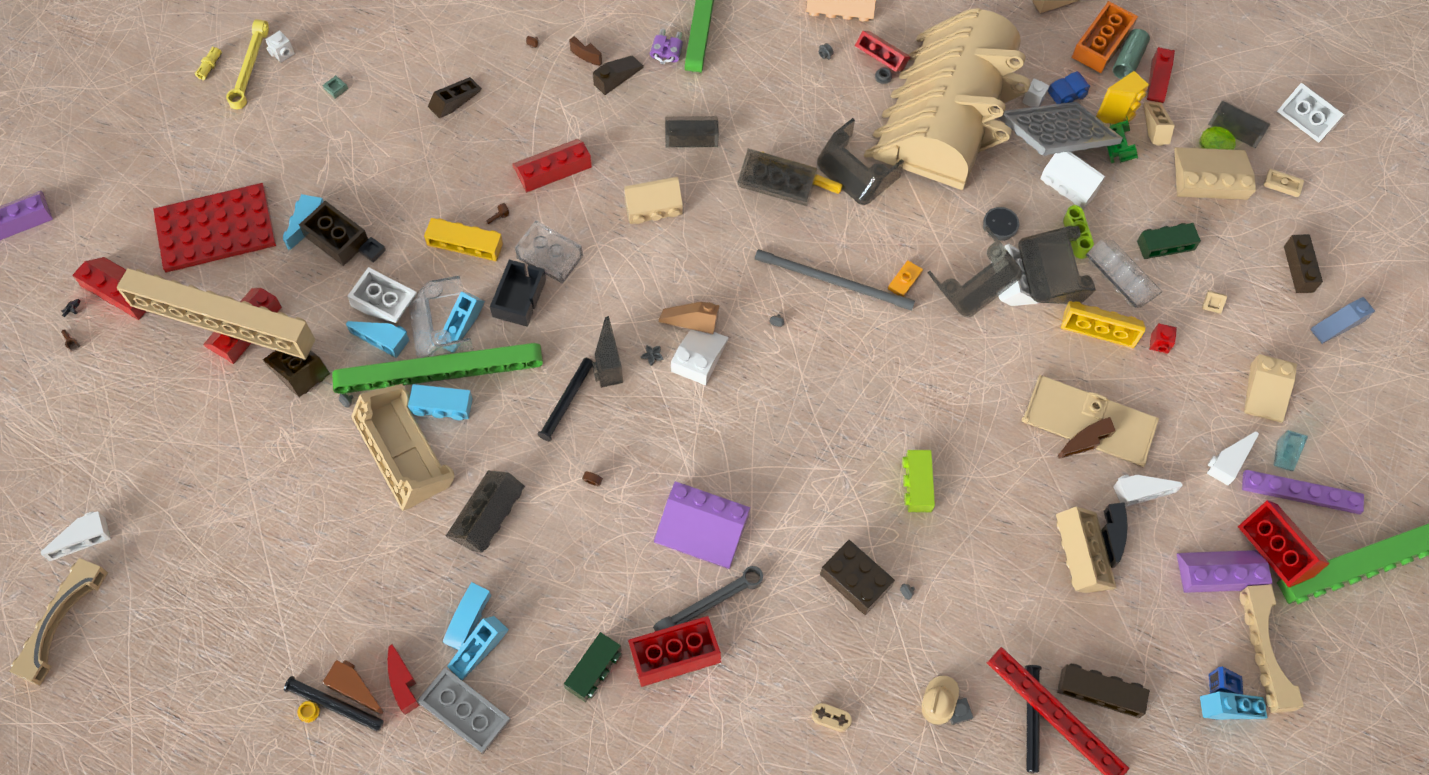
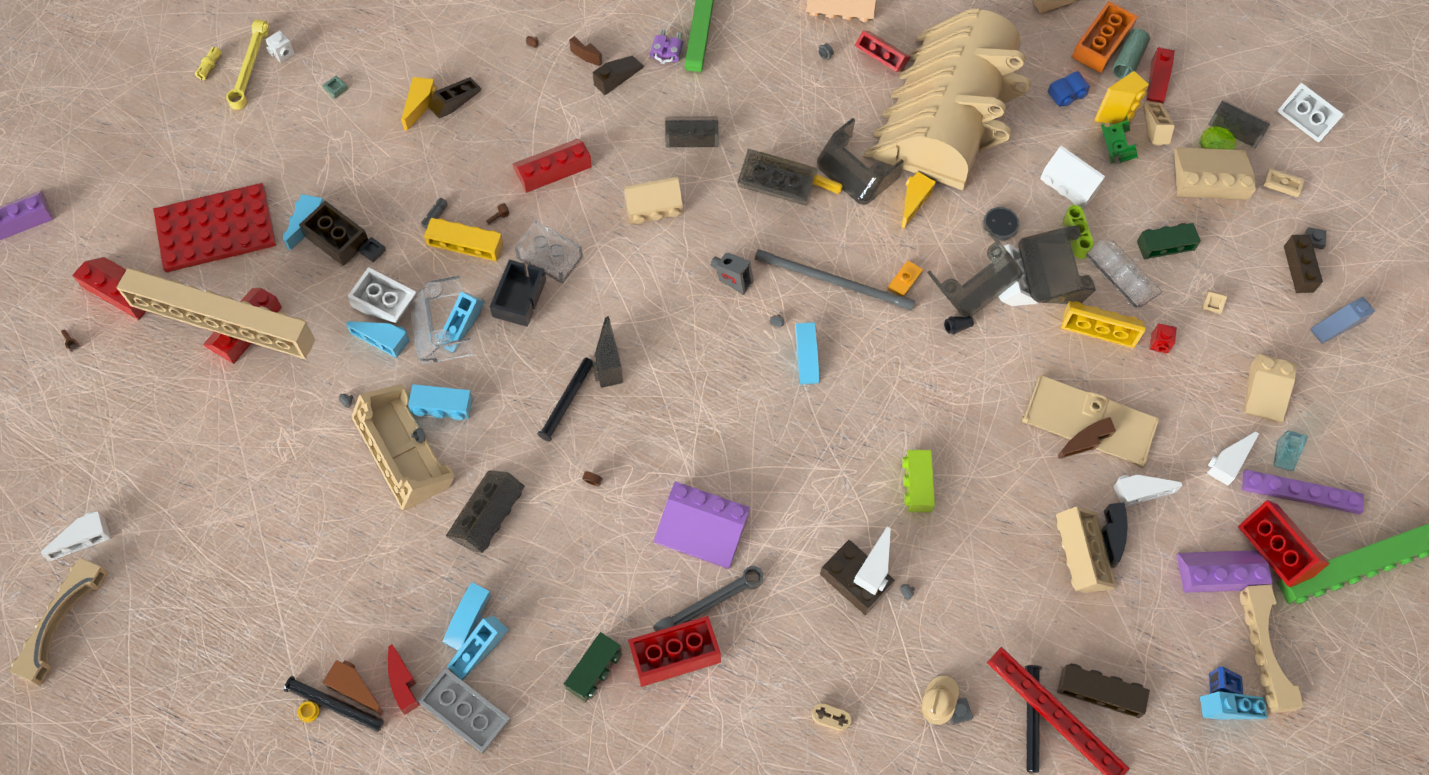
(71, 306): black plant -> none
(297, 372): dark brown slope -> none
(417, 100): none -> yellow slope
(419, 435): none -> dark grey rock
(434, 212): none -> dark grey axle
(437, 368): bright green beam -> none
(652, 354): dark grey plant -> none
(694, 316): medium nougat slope -> none
(698, 355): white slope -> none
(734, 271): none -> dark grey torso
(807, 353): none -> medium azure slope
(875, 568): none -> white slope
(886, 73): dark grey plate -> none
(917, 192): none -> yellow slope
(957, 324): none -> black cone
(1036, 93): white brick -> none
(1060, 128): light grey plate -> none
(1317, 236): none -> dark grey plate

